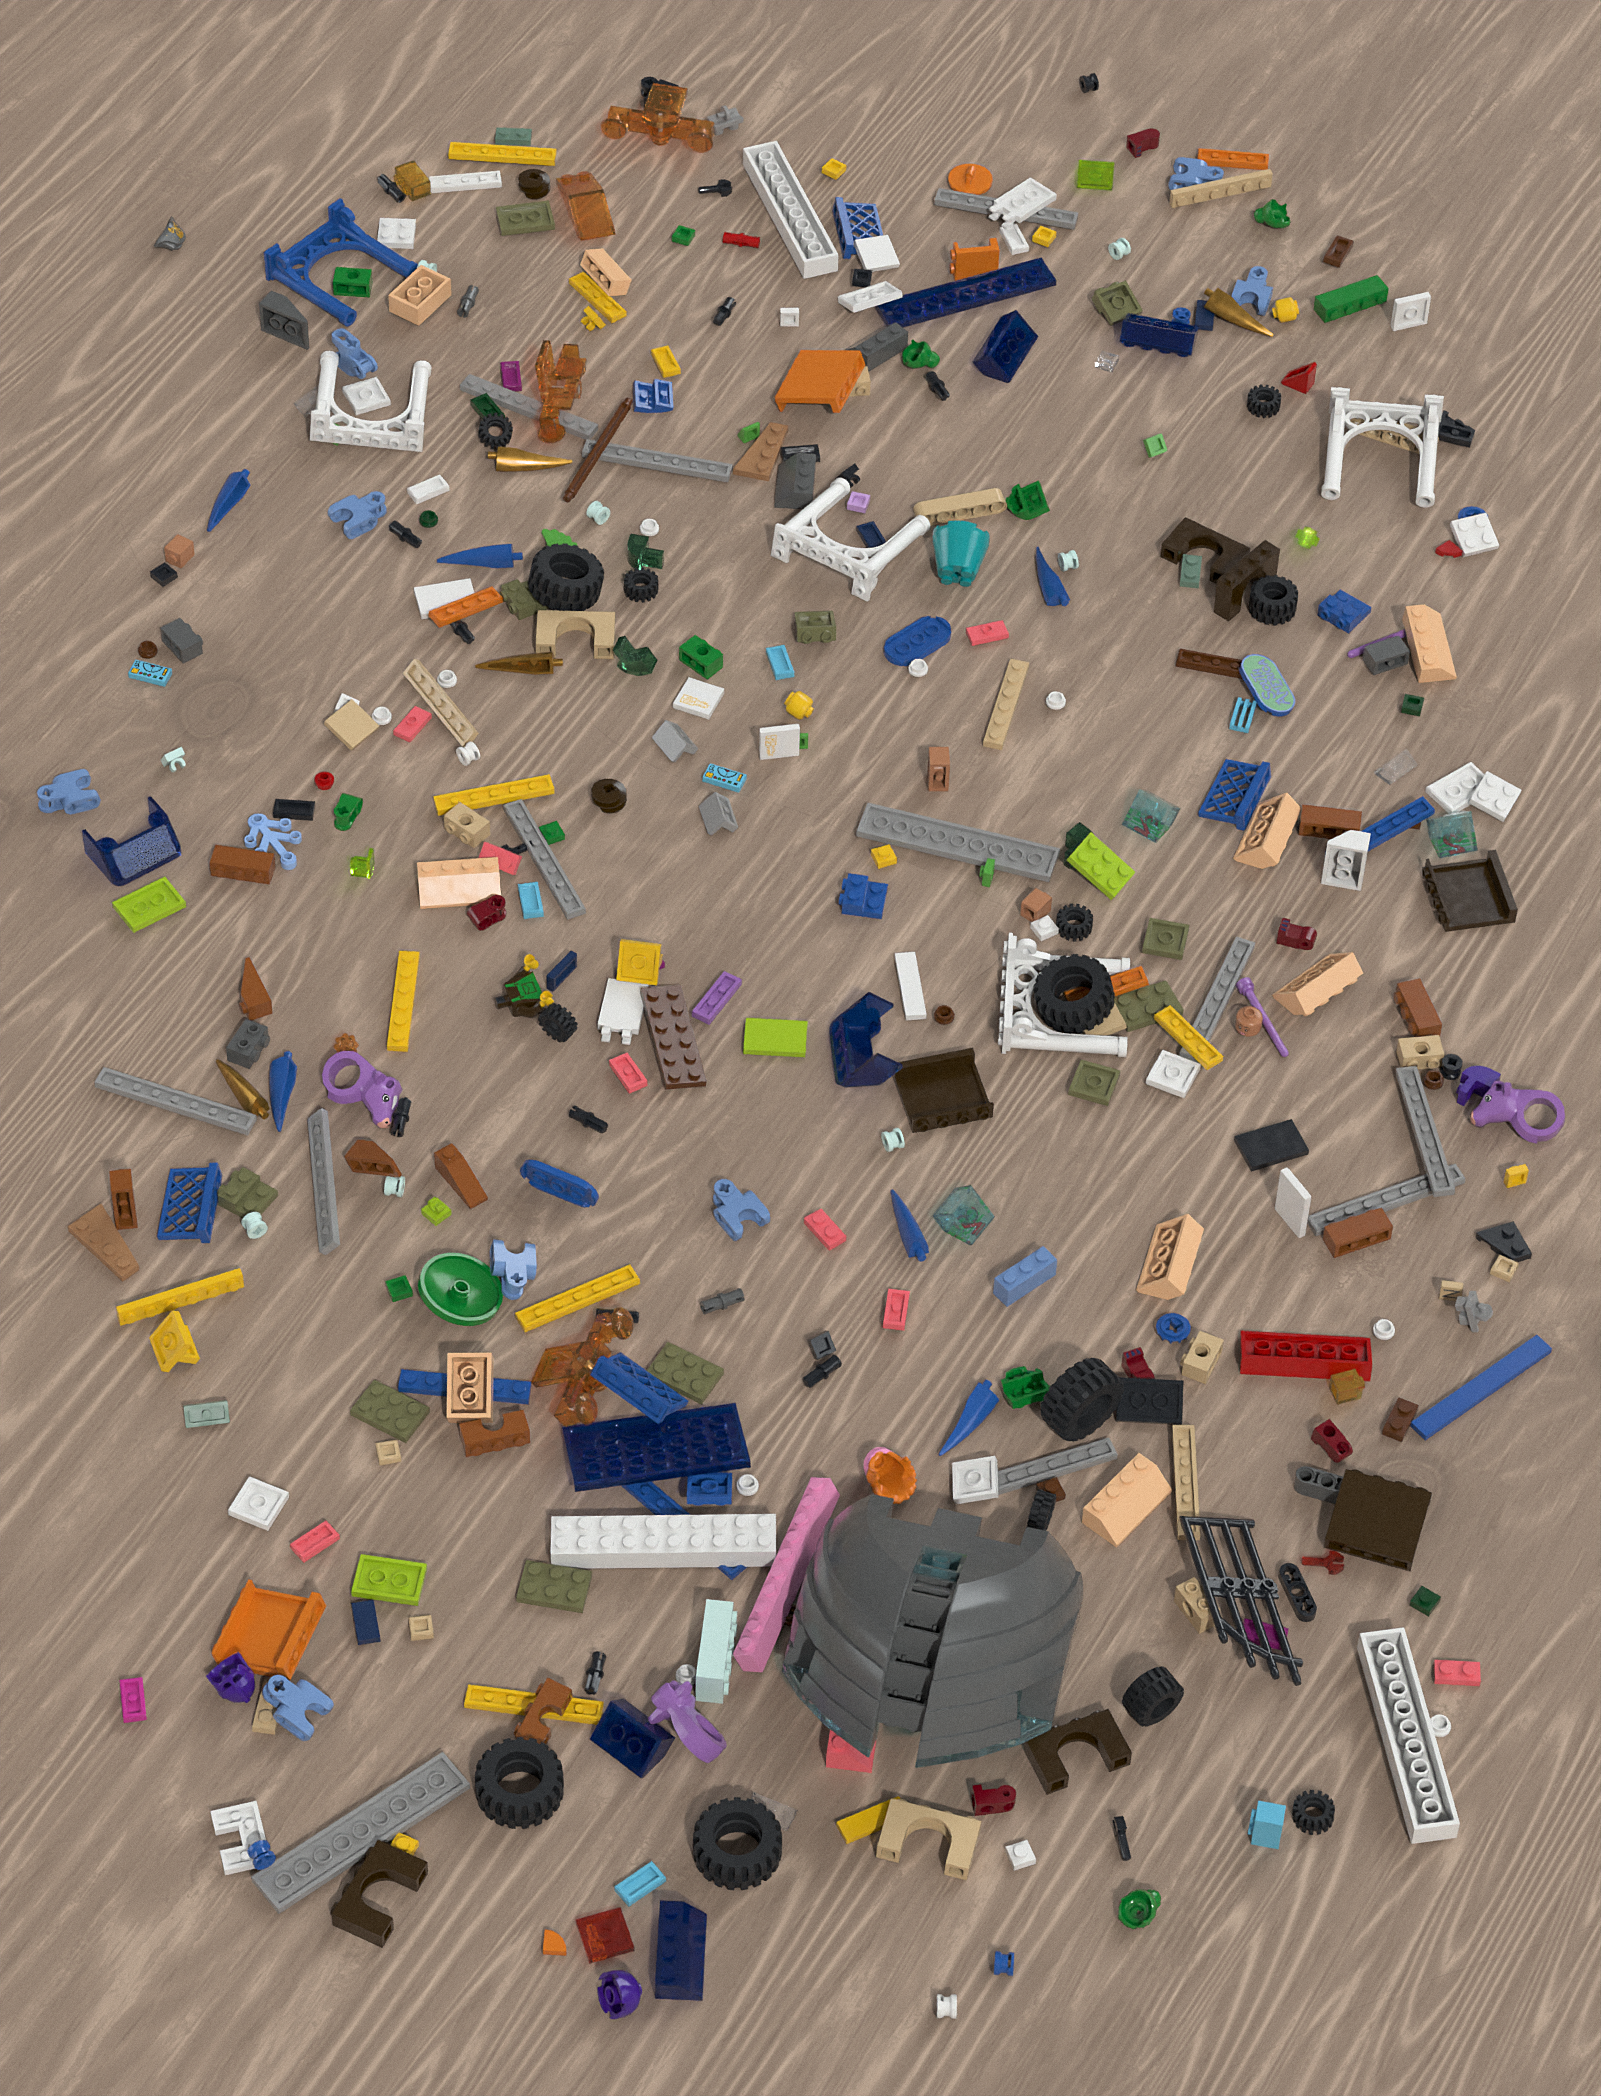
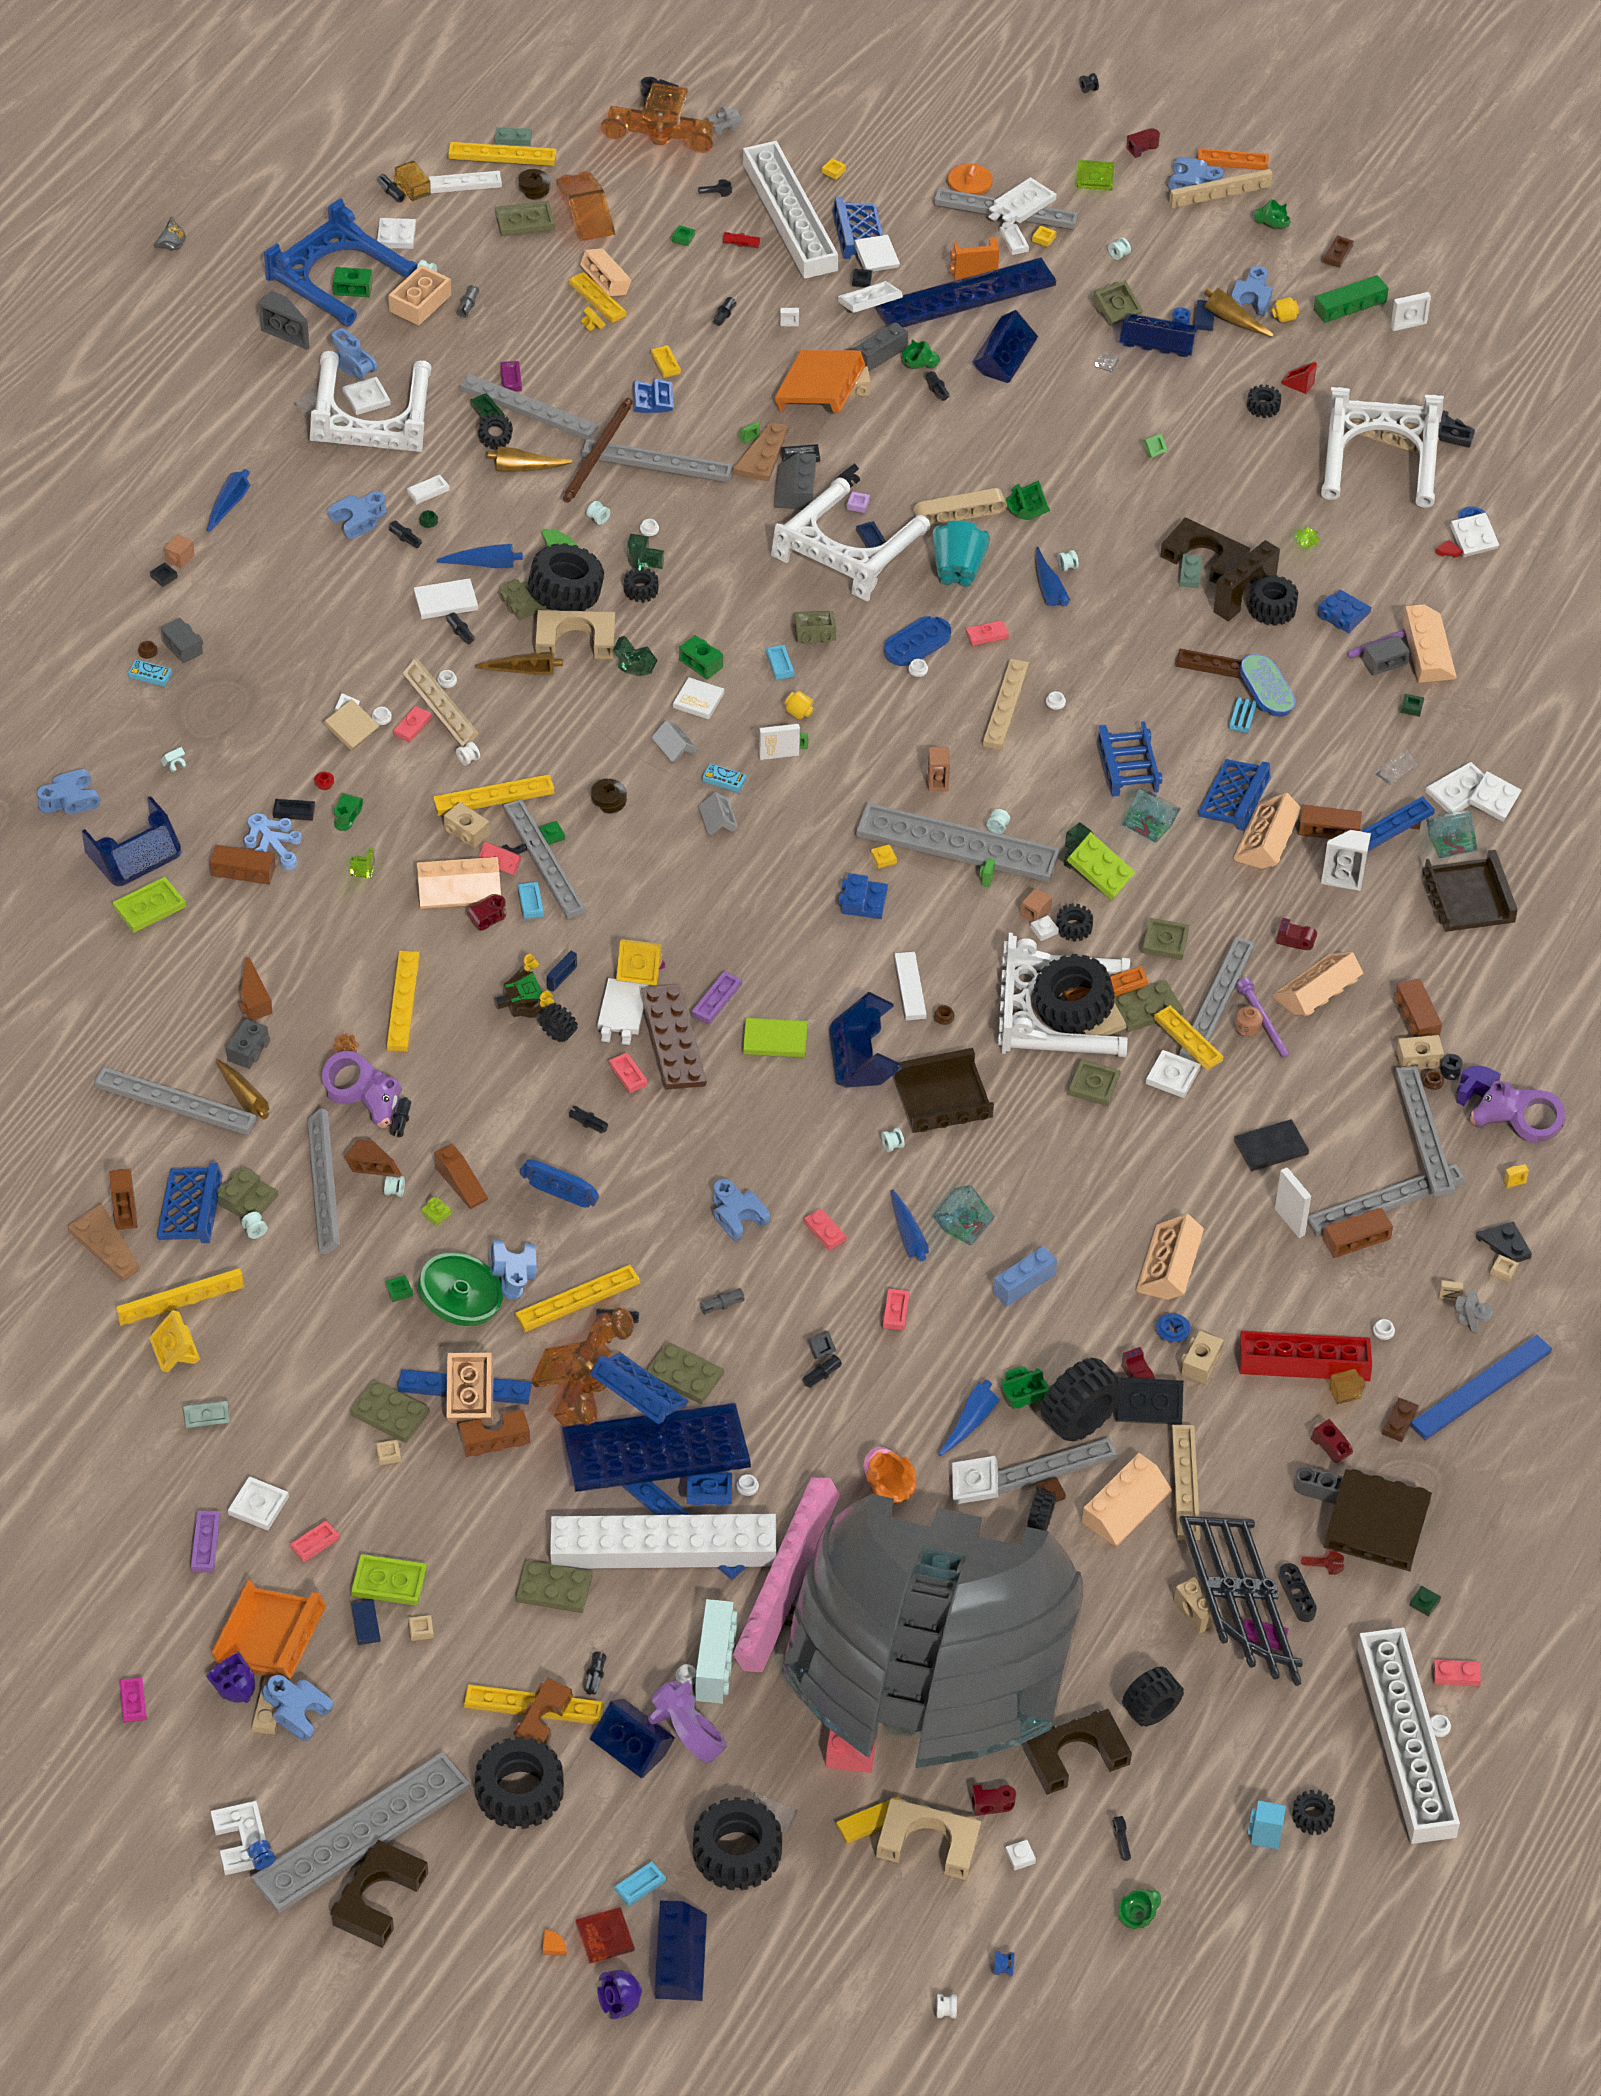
(205, 1541): none -> medium lavender plate
(281, 1083): blue piece -> none
(405, 1843): yellow plate -> none
(465, 607): orange tile -> none
(556, 397): clear orange piece -> none
(998, 821): none -> light aqua wheel
(1114, 767): none -> blue fence

